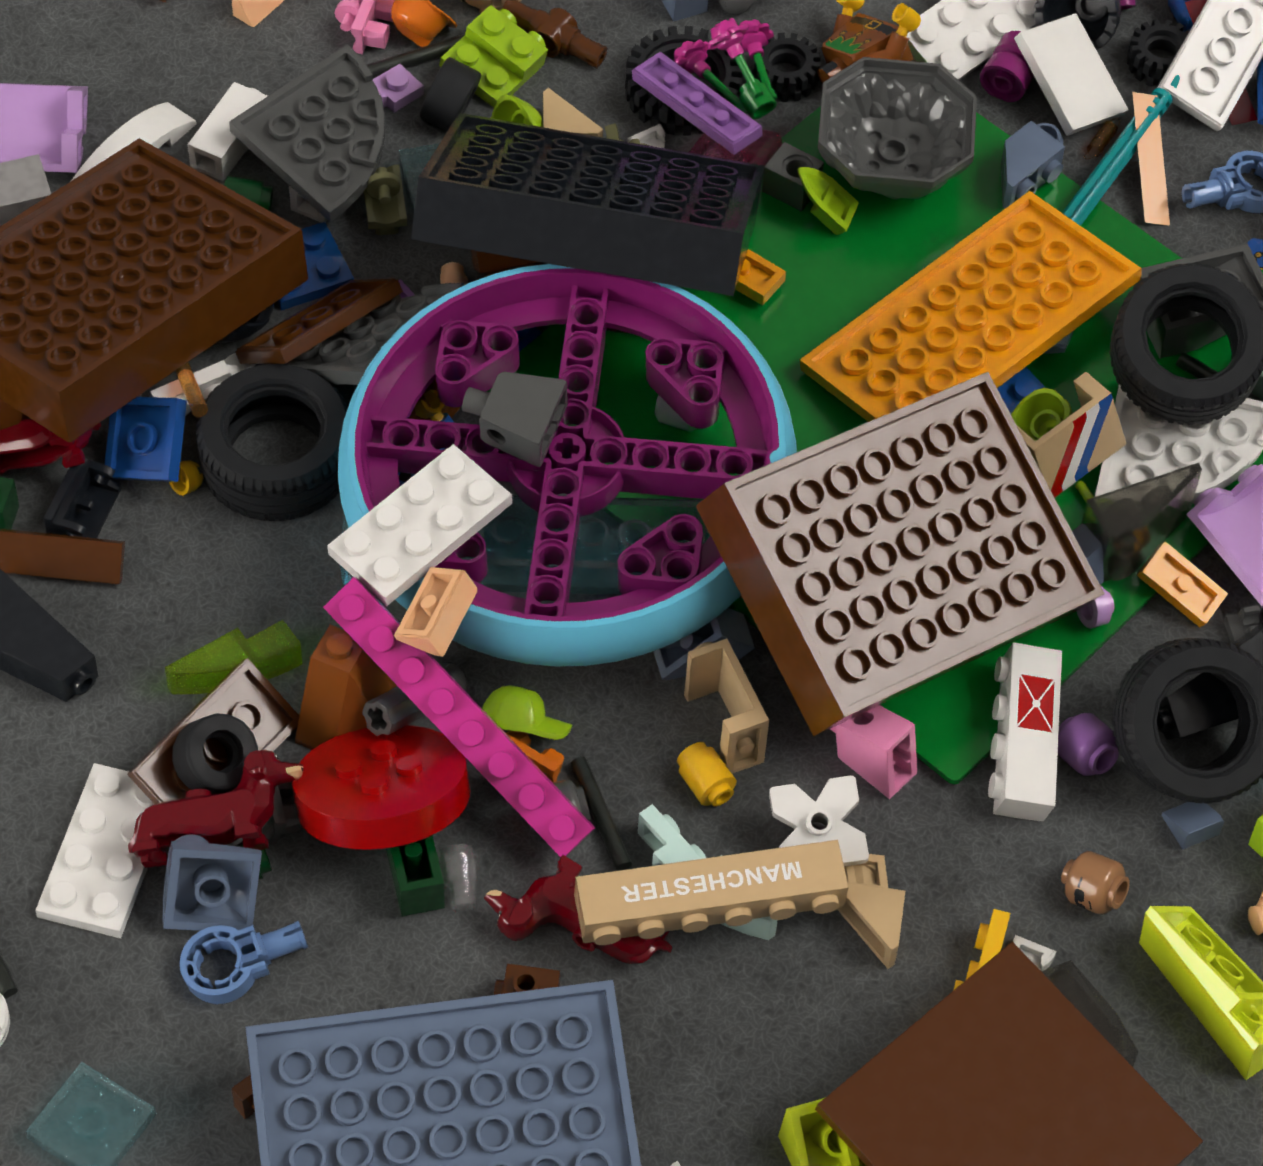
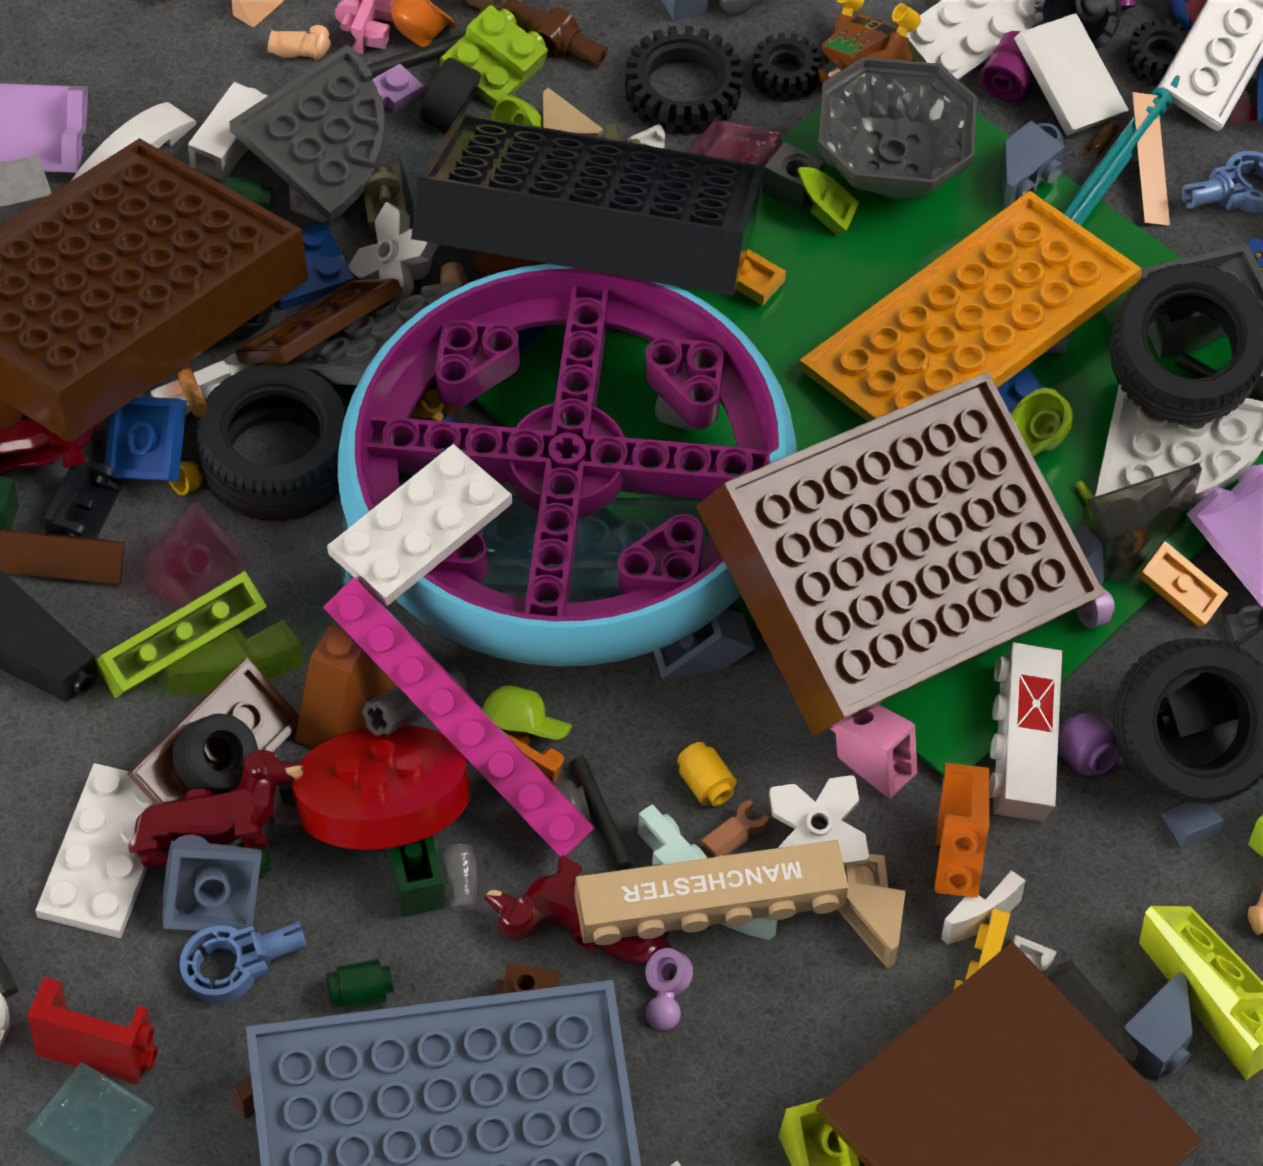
(98, 1043): none -> red panel
(180, 634): none -> lime brick
(191, 559): none -> clear pink slope
(299, 43): none -> light nougat arm
(359, 984): none -> dark green brick
(395, 252): none -> white plant
(437, 610): light nougat slope -> none
(519, 413): dark grey torso -> none
(663, 1011): none -> lavender plate
(697, 103): medium lavender tile -> none
(732, 832): none -> nougat bar
(744, 734): tan panel -> none
(756, 97): plant -> none
(962, 829): none -> orange panel
(971, 911): none -> white slope
(1080, 439): tan panel -> none
(1095, 882): medium nougat head -> none
(1163, 1029): none -> sand blue slope

